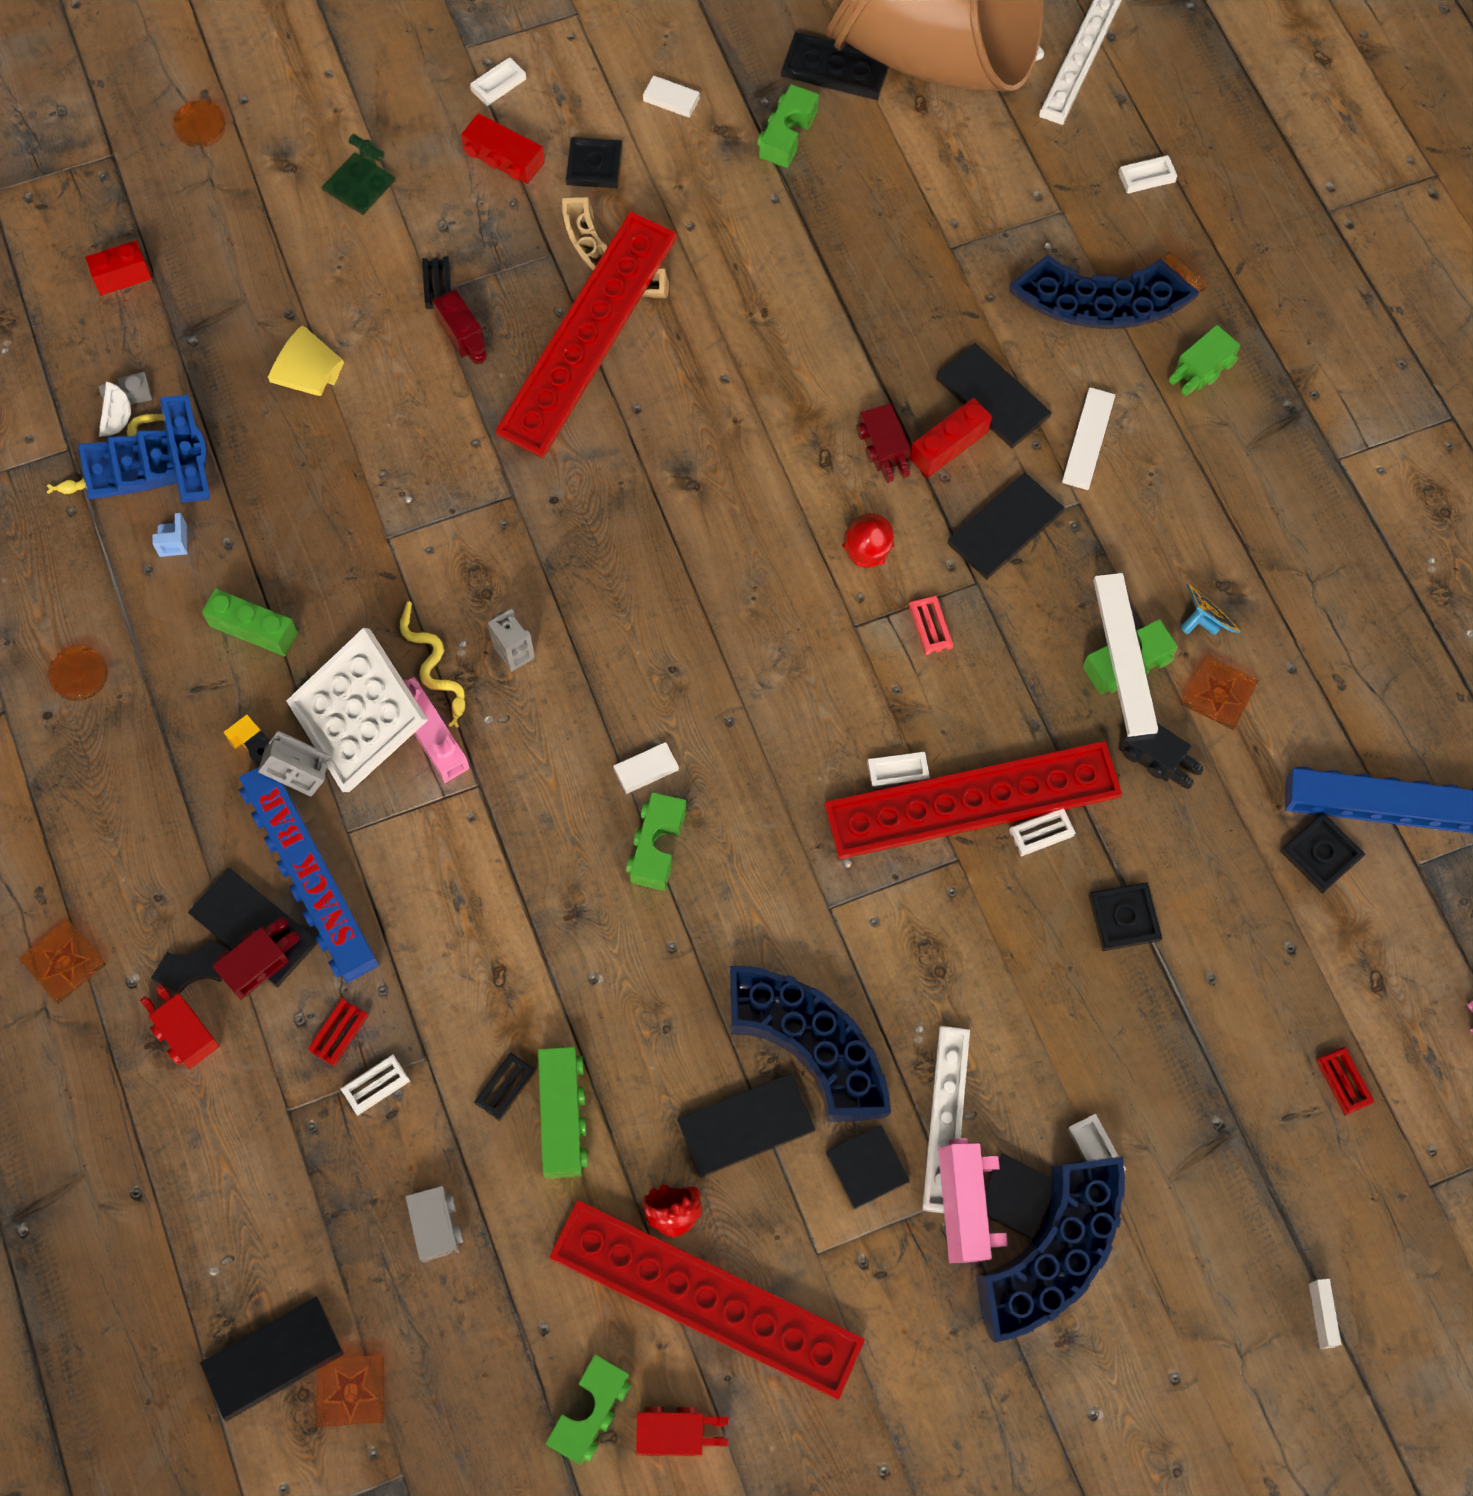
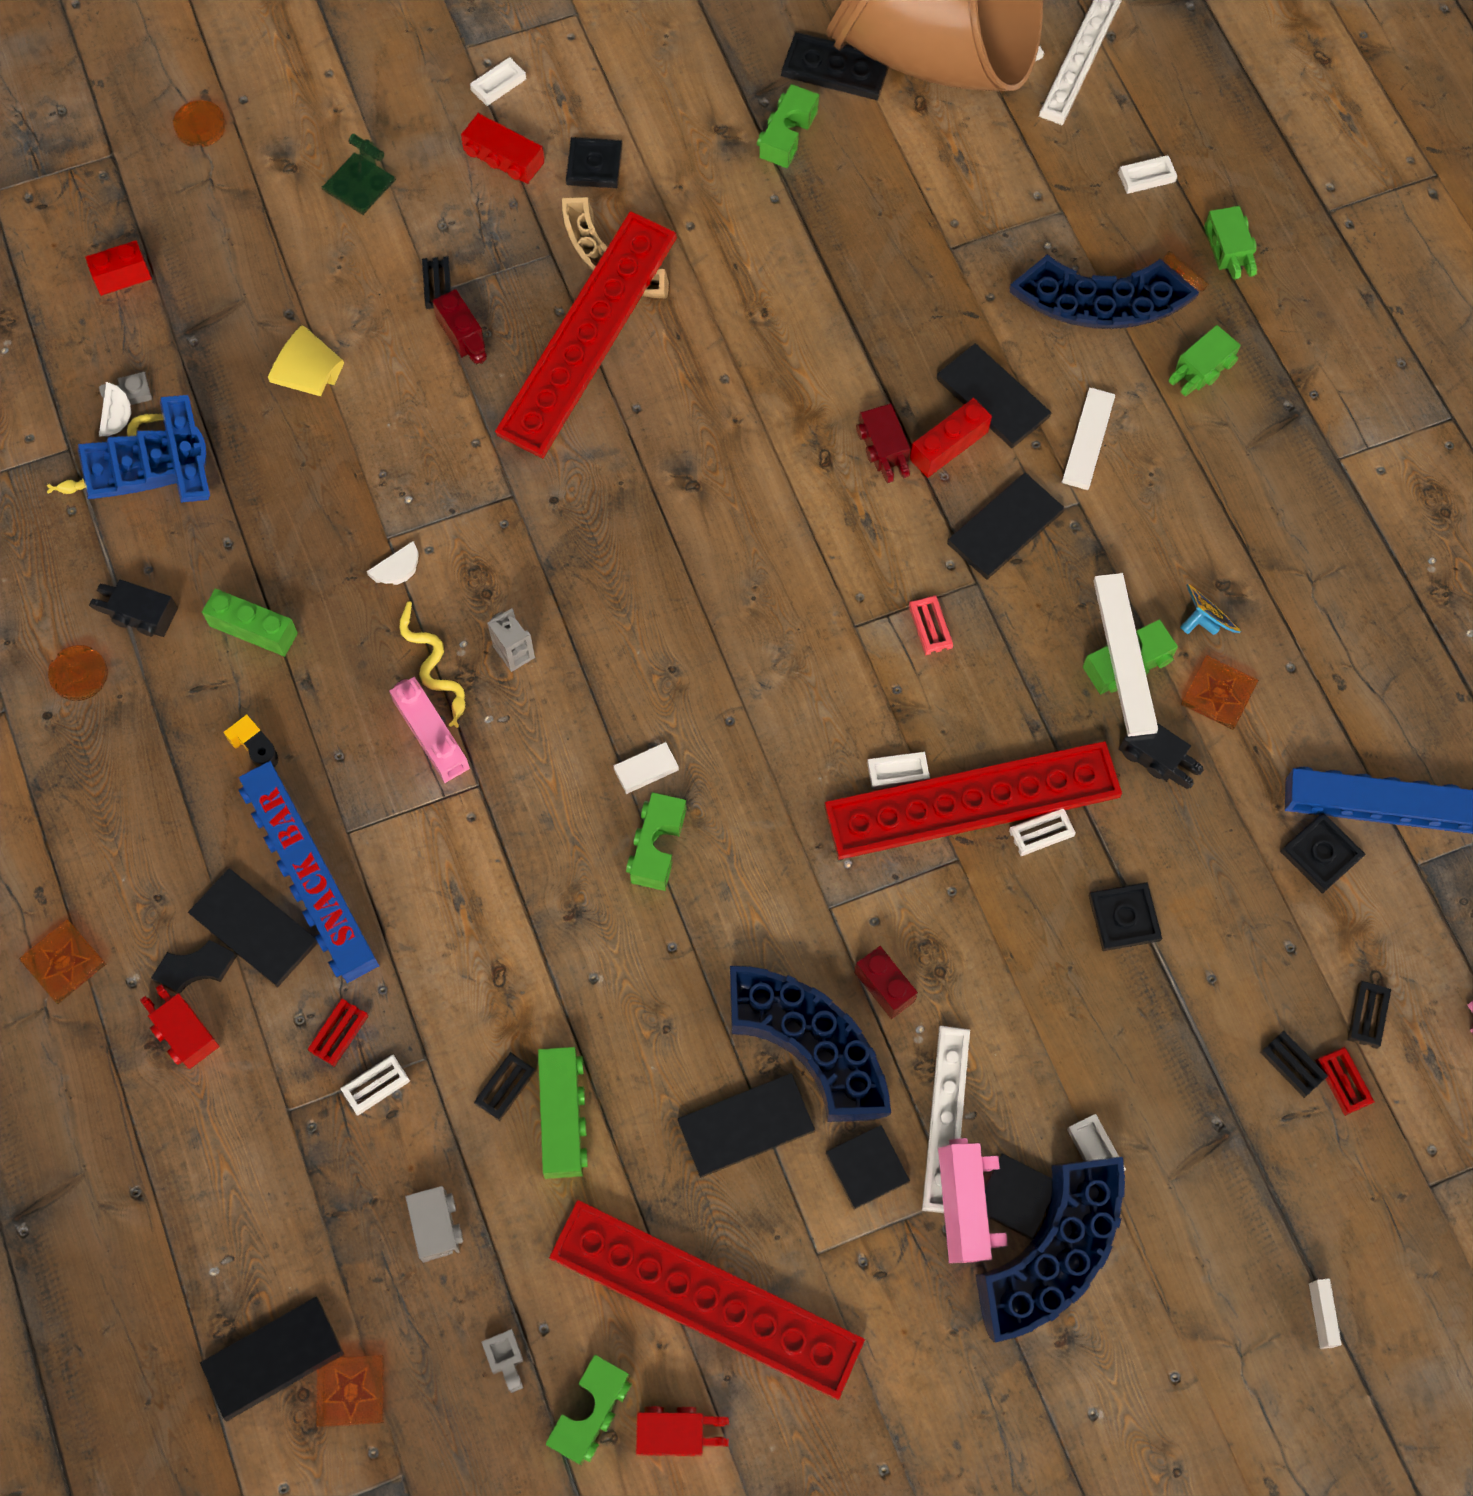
(136, 607): none -> black hinge
(171, 538): light blue panel -> none
(255, 958): dark red hinge -> none
(294, 763): light grey hinge -> none
(357, 709): white plate -> none
(397, 567): none -> white tile
(502, 1356): none -> light grey plate
(671, 96): white tile -> none
(672, 1209): red hair -> none
(869, 540): red hair -> none
(885, 982): none -> dark red brick
(1231, 241): none -> bright green hinge
(1301, 1056): none -> black tile
(1364, 1037): none -> black tile

